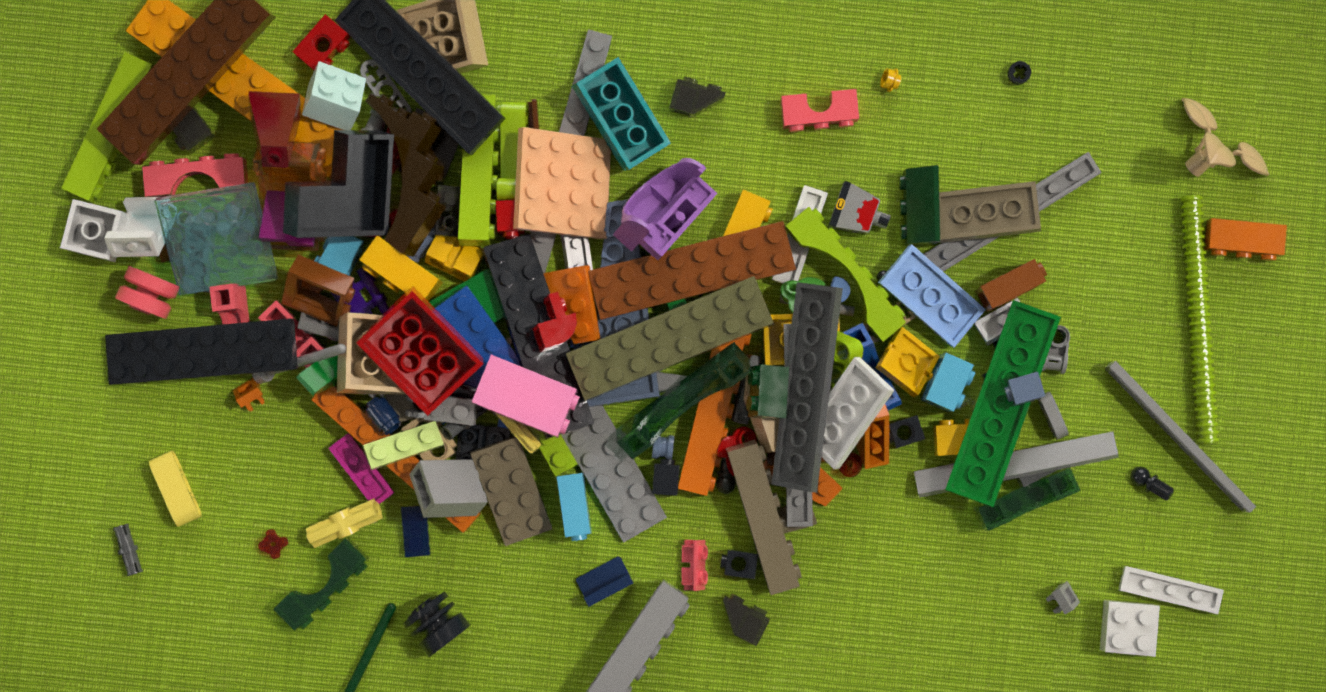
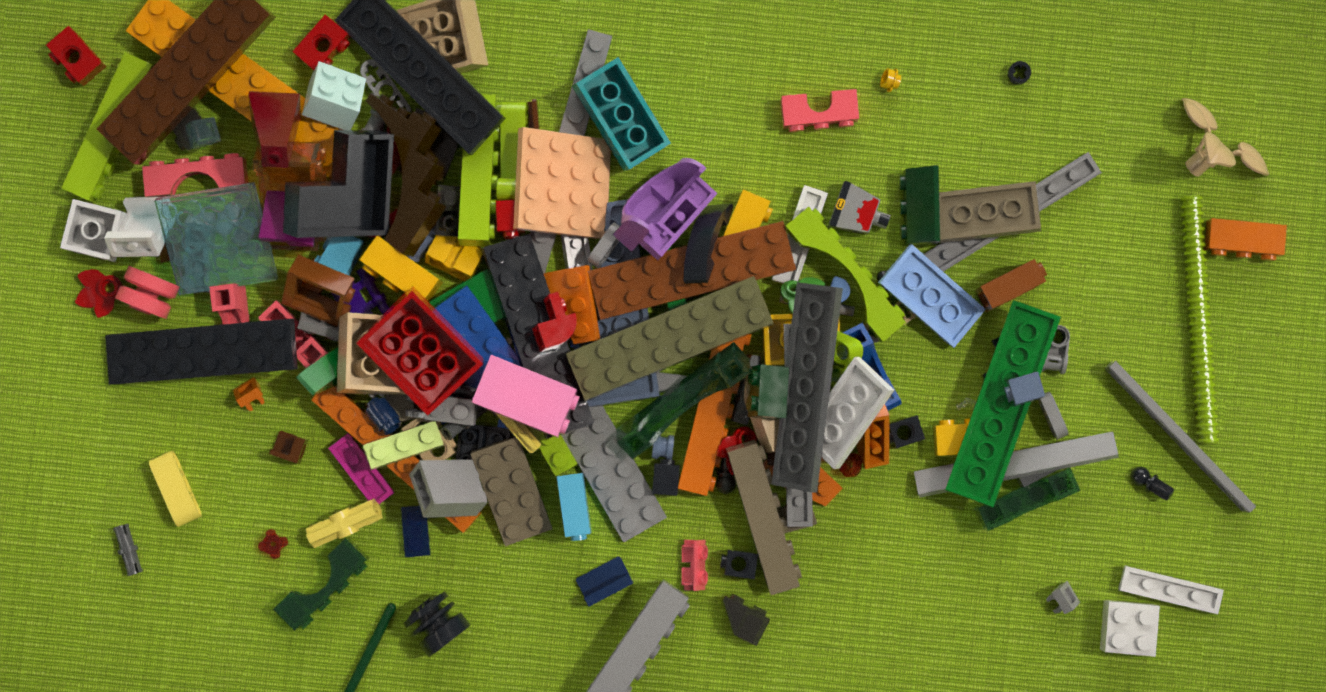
(88, 64): none -> red brick
(96, 293): none -> red plate
(202, 132): none -> clear light blue slope
(289, 447): none -> reddish brown panel
(316, 356): light grey piece -> none
(604, 247): none -> light grey beam
(693, 99): clear smoke slope -> none
(698, 259): none -> black slope
(907, 362): yellow plate -> none
(948, 382): medium azure brick -> none
(992, 324): white plate -> none

